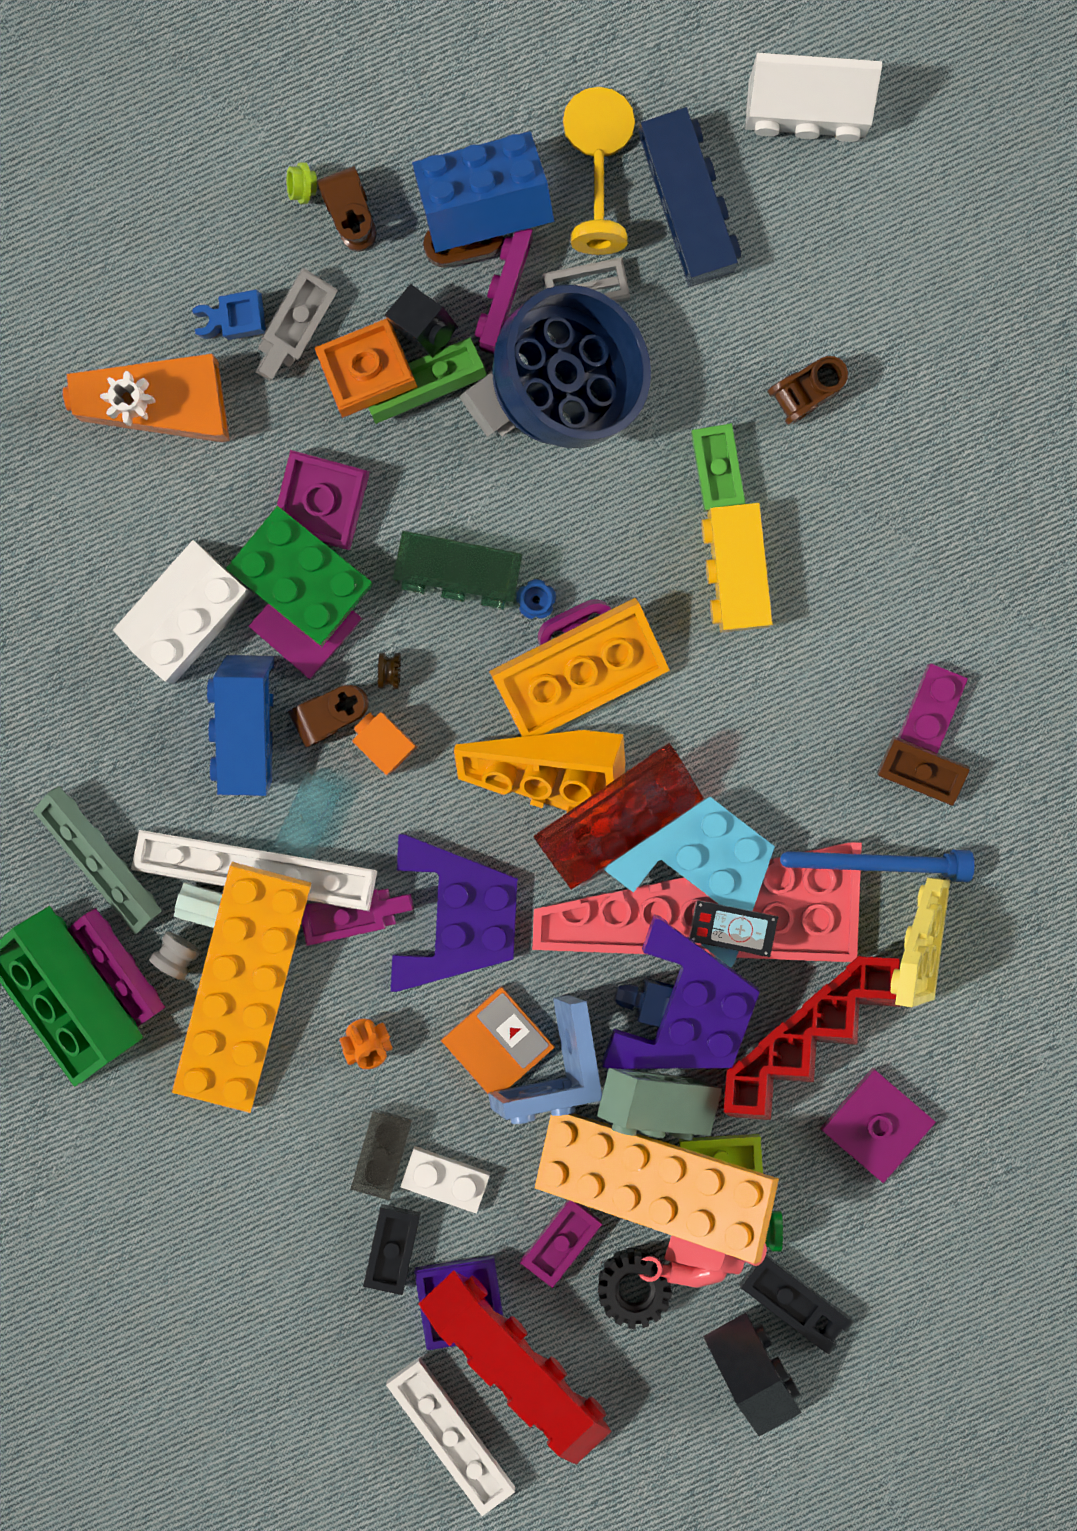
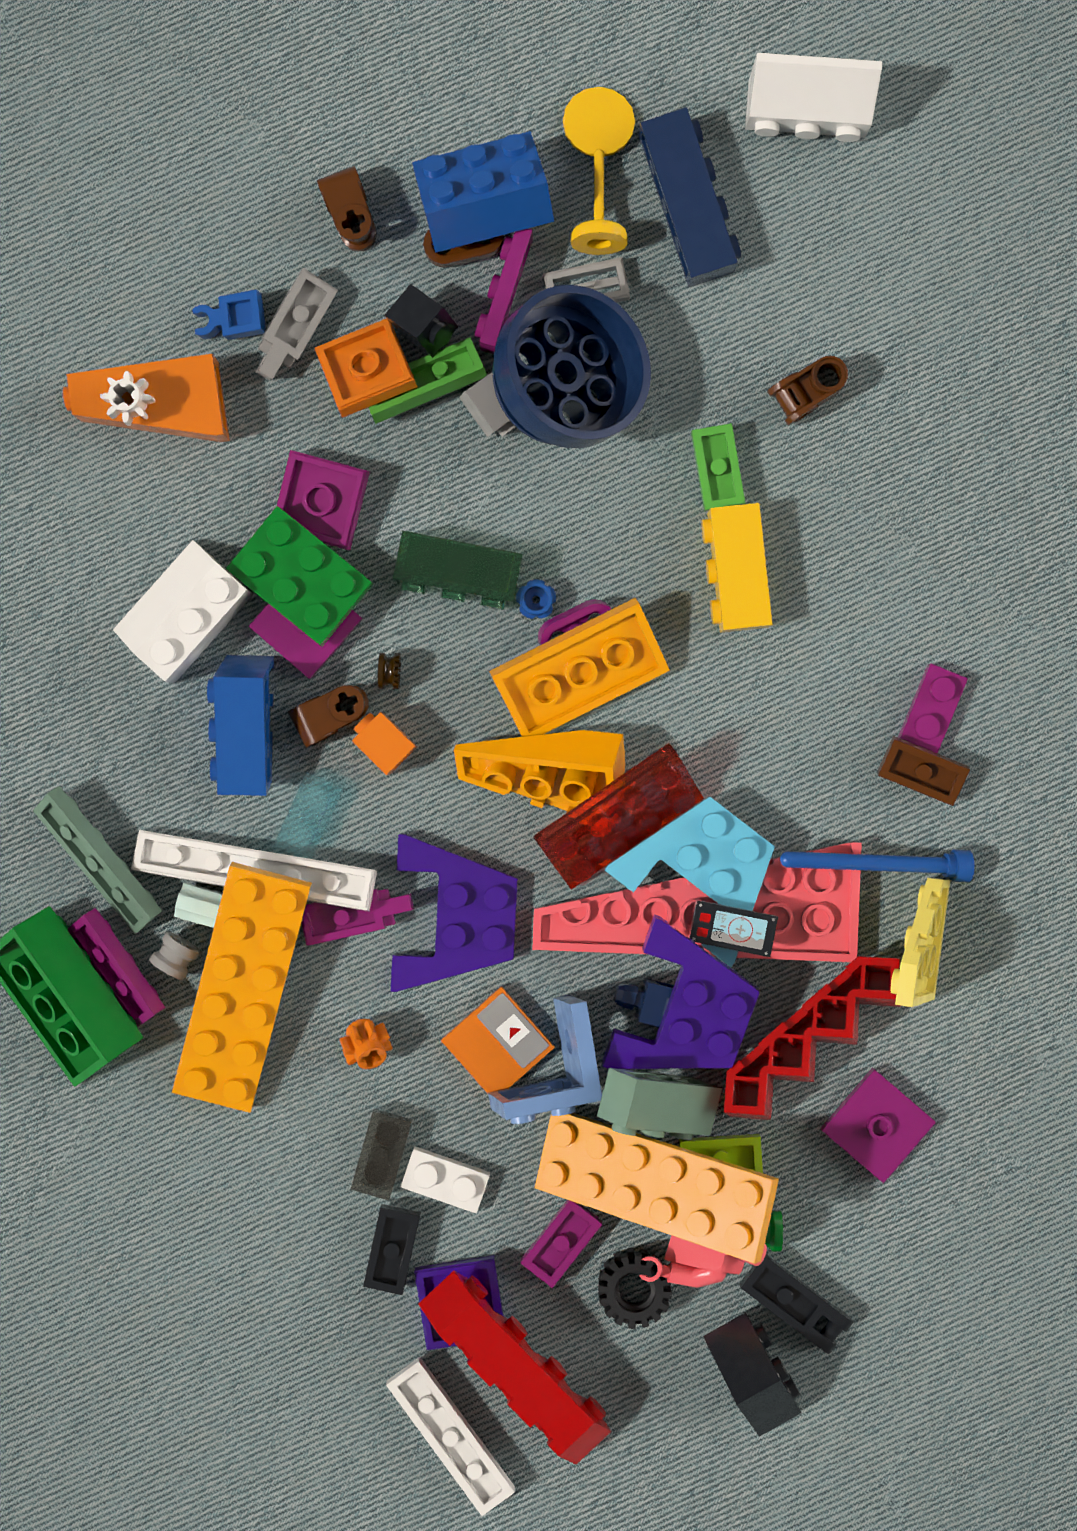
(301, 183): lime plate -> none

